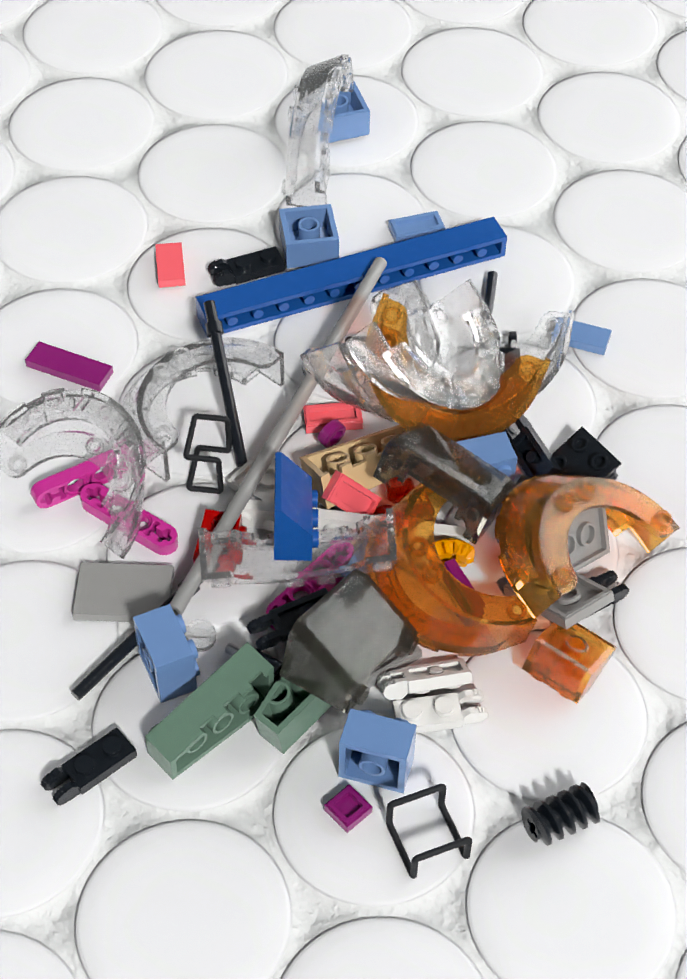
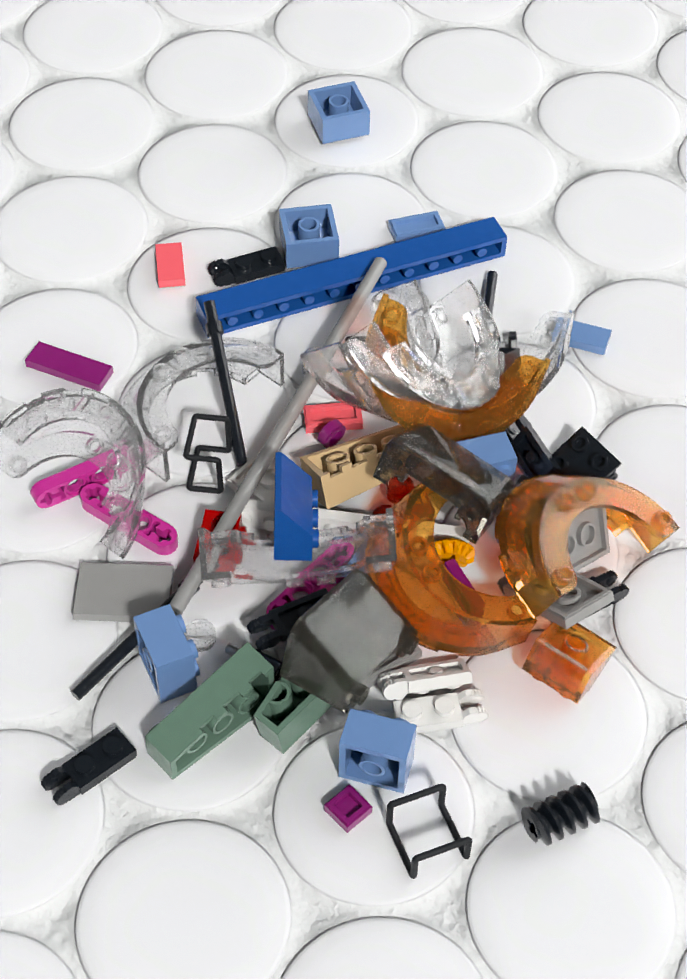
(308, 137): clear windscreen -> none
(350, 495): coral tile -> none

